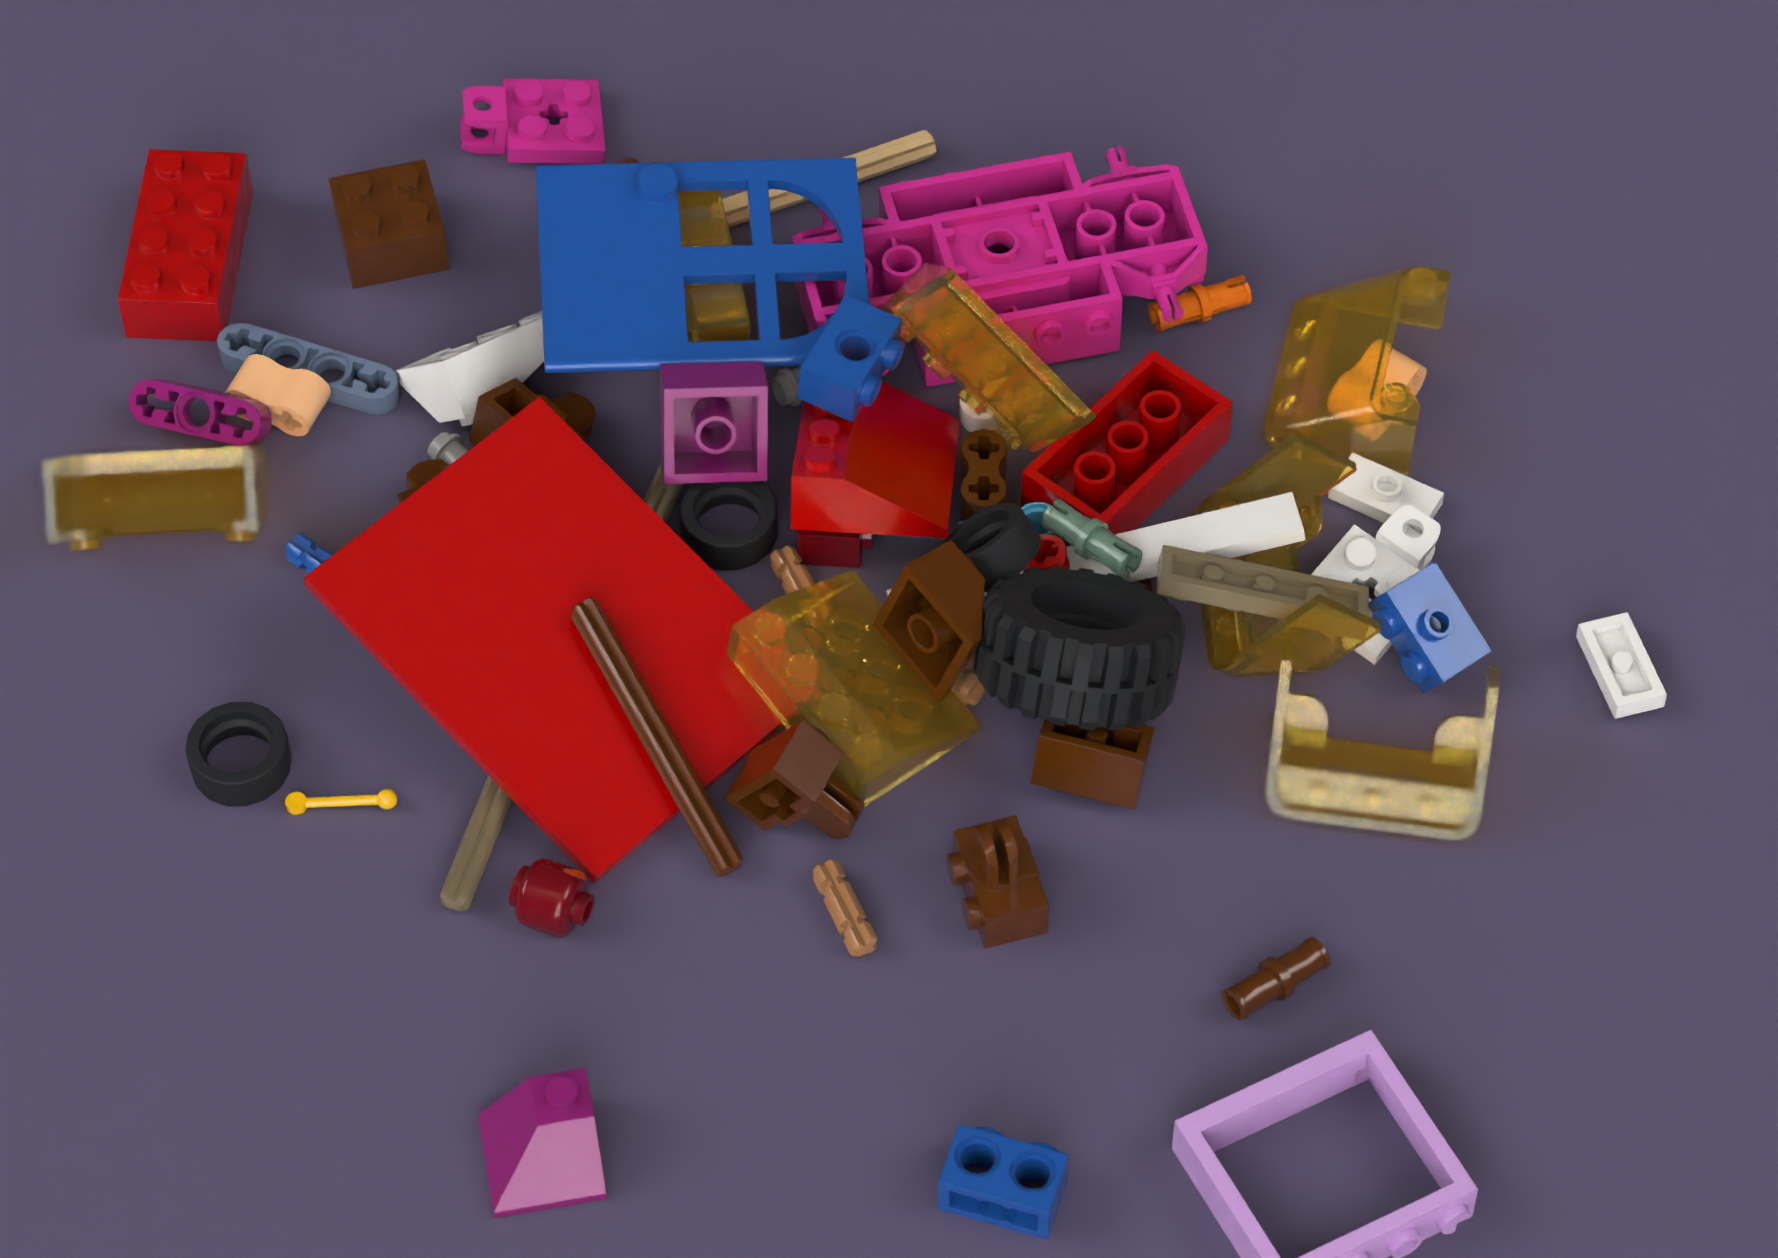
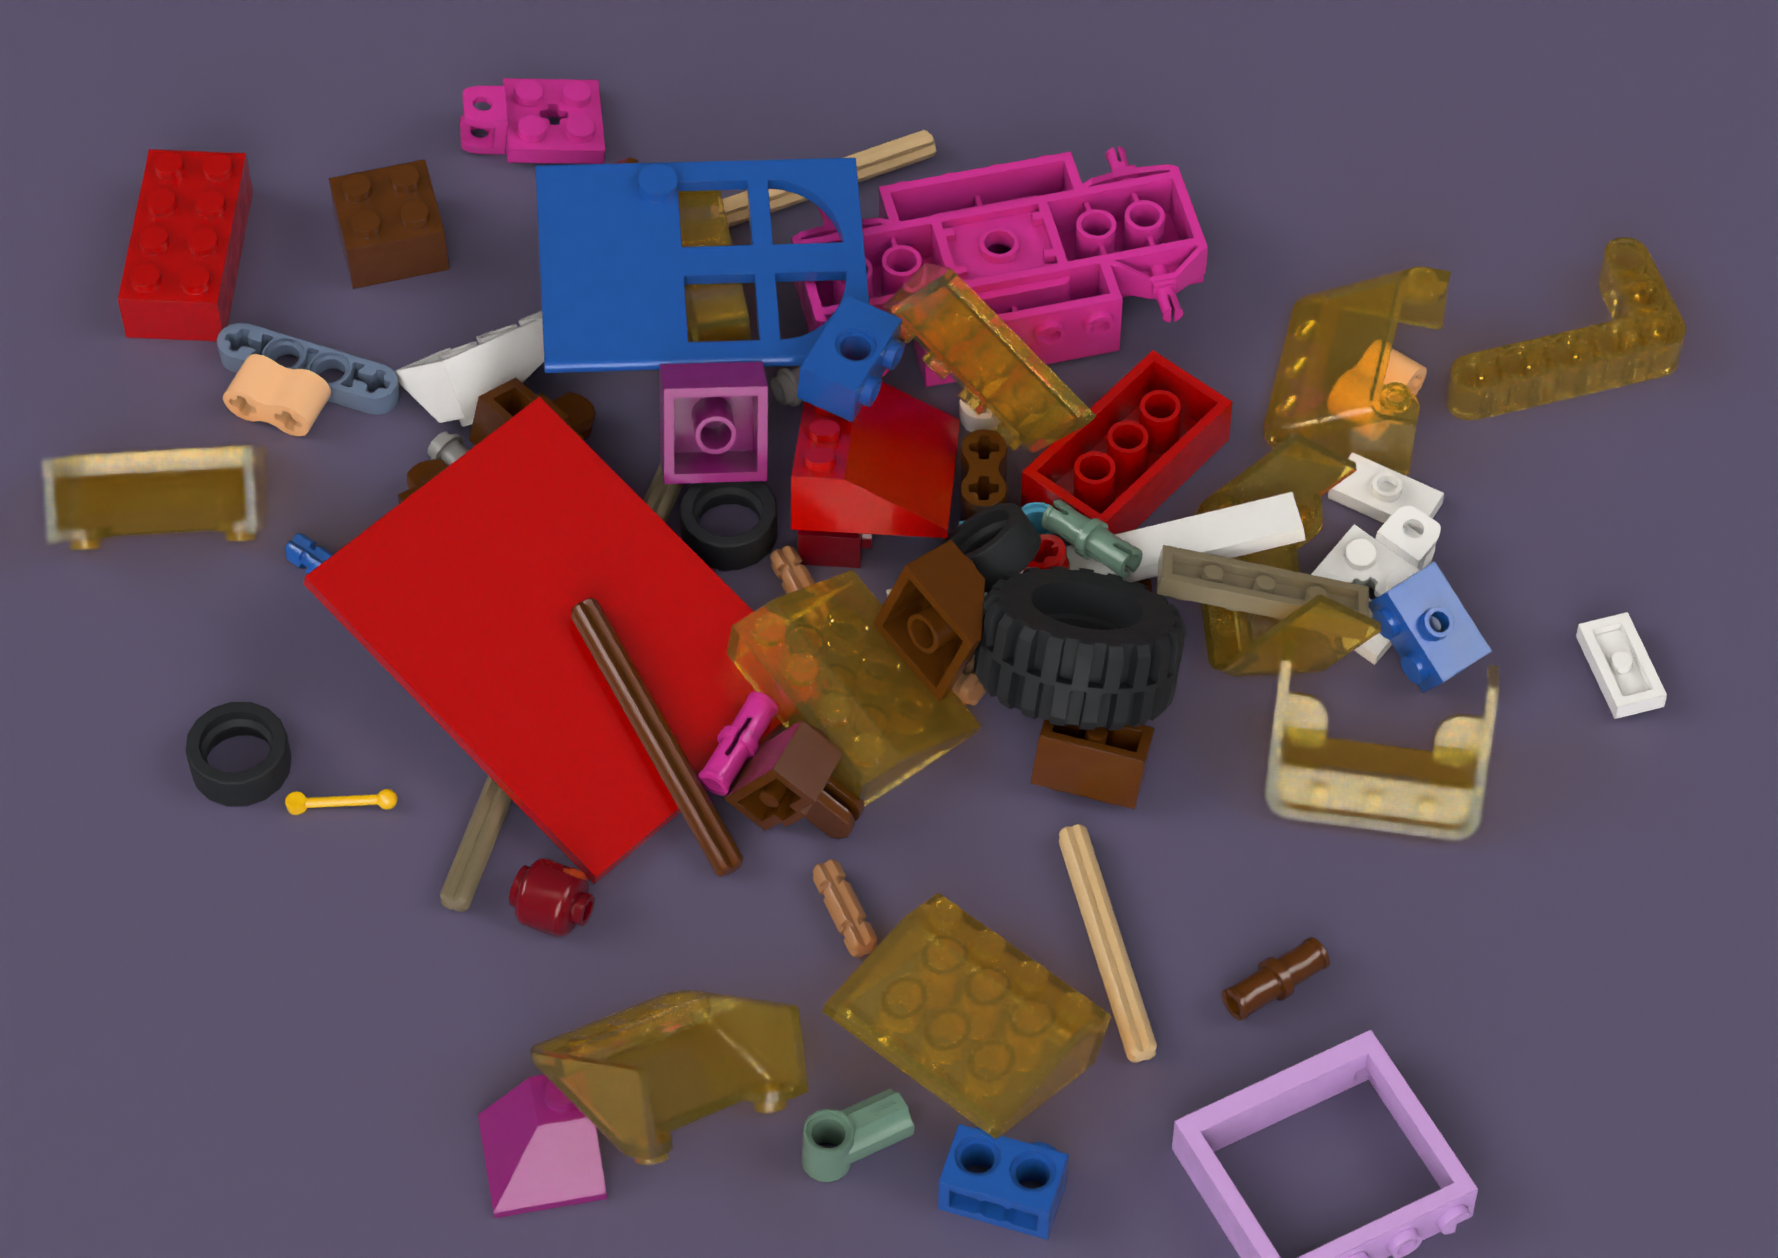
(219, 404): magenta beam -> none
(676, 1064): none -> clear yellow windscreen
(738, 743): none -> dark pink pin
(855, 1132): none -> sand green piece
(969, 1016): none -> clear yellow slope
(998, 882): reddish brown brick -> none
(1107, 944): none -> tan axle
(1204, 301): orange pin -> none
(1631, 349): none -> clear yellow beam

